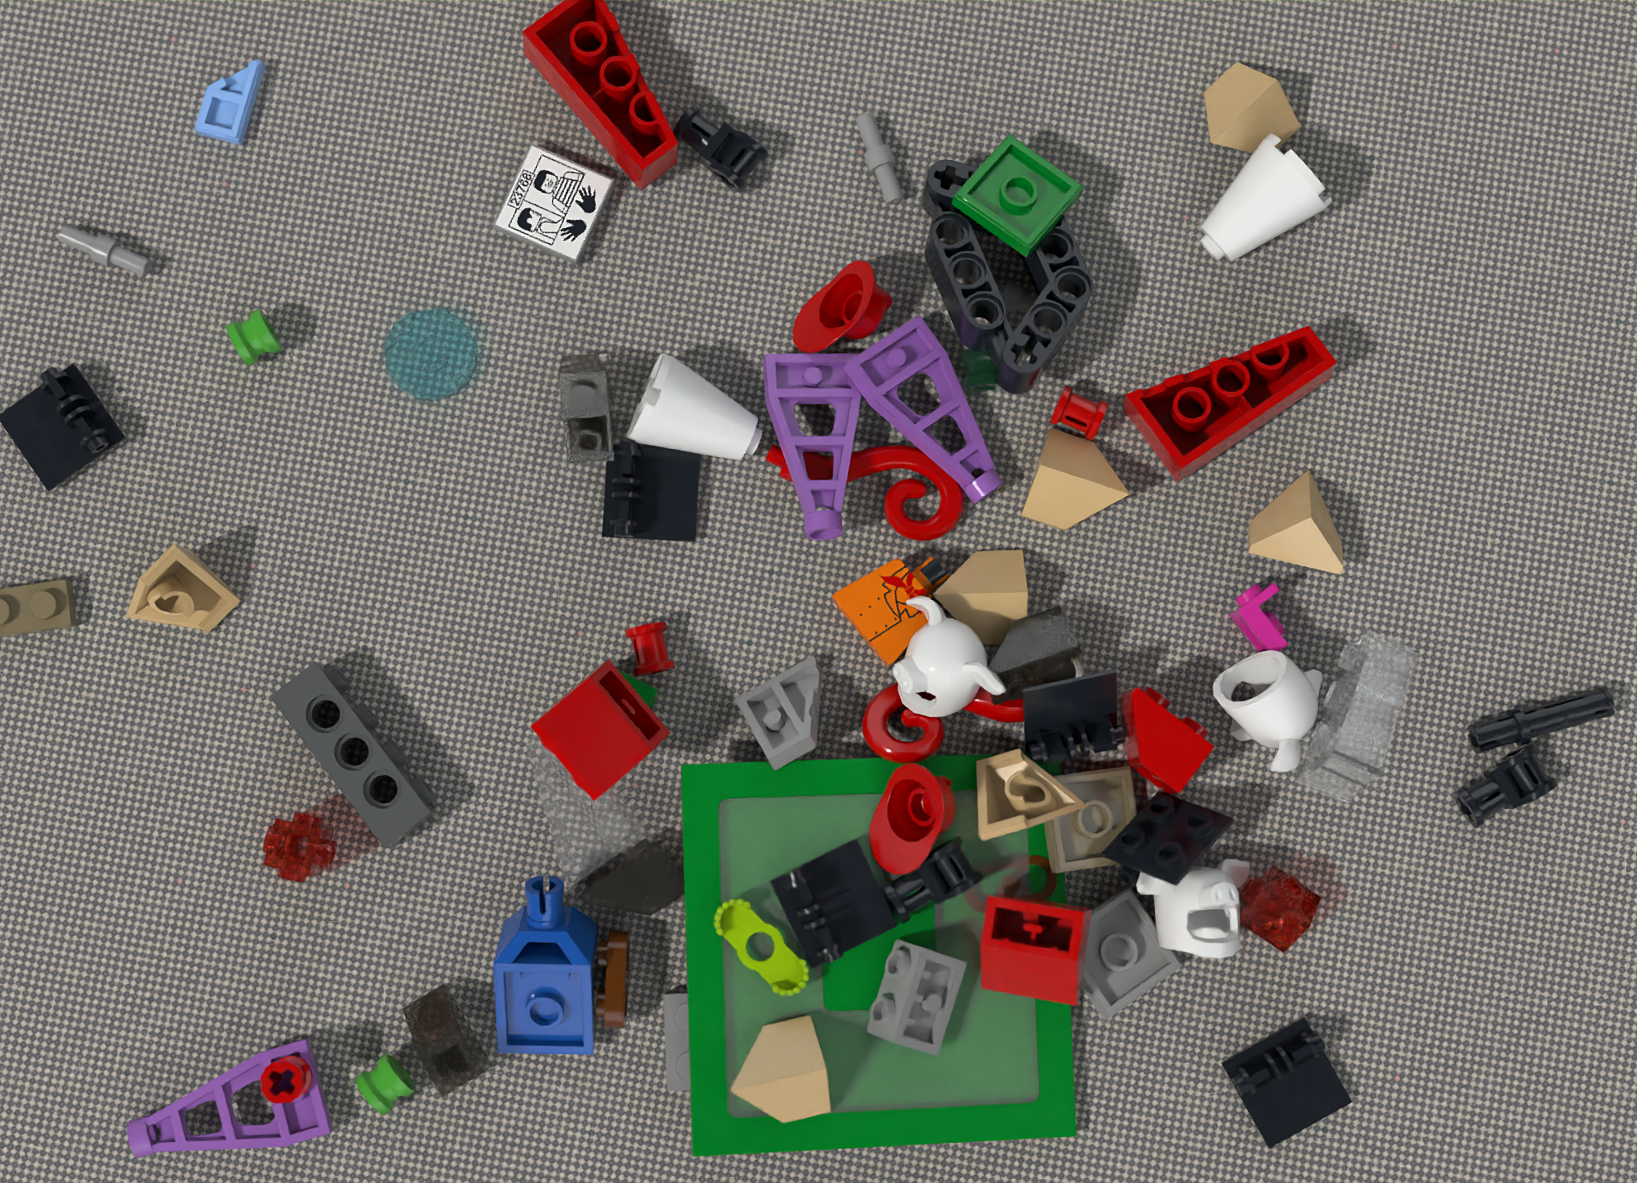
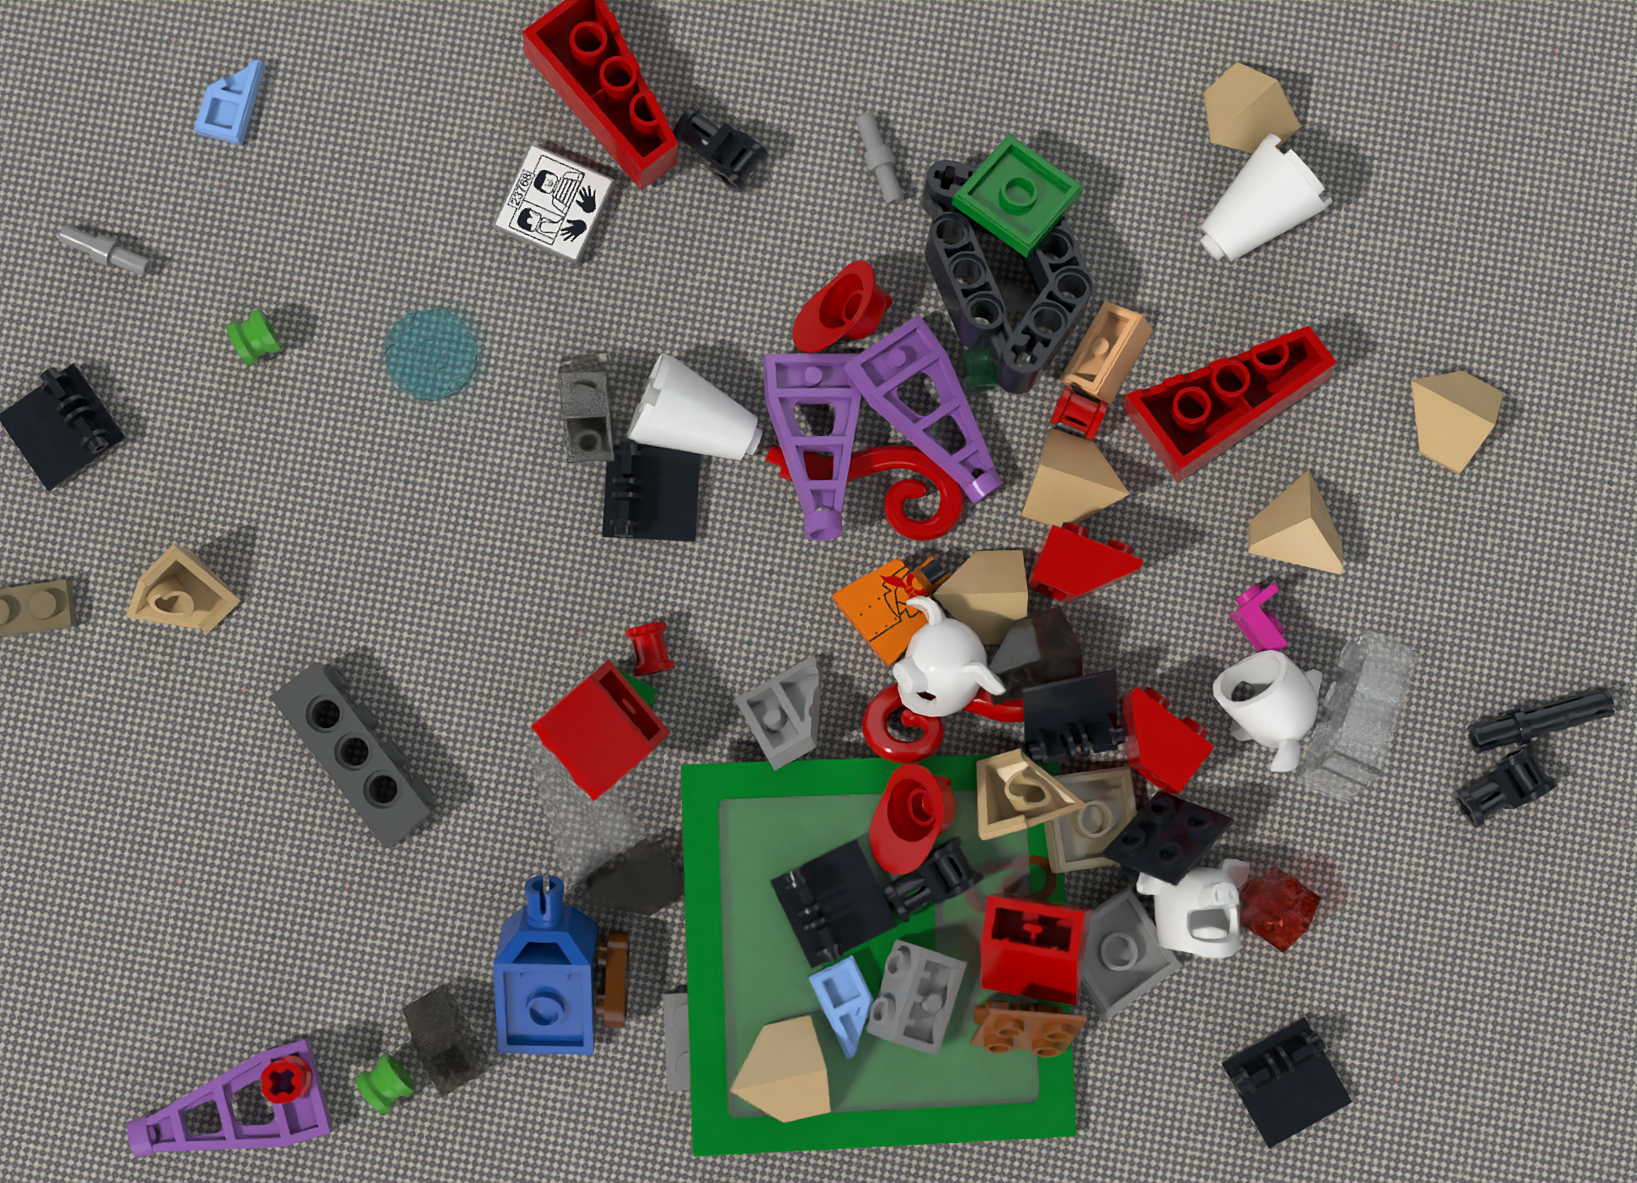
(283, 852): clear red brick -> none
(782, 969): lime piece -> none
(843, 1000): none -> light blue tile
(1042, 1030): none -> dark orange hinge
(1076, 566): none -> red slope
(1107, 353): none -> light nougat slope
(1453, 416): none -> tan slope

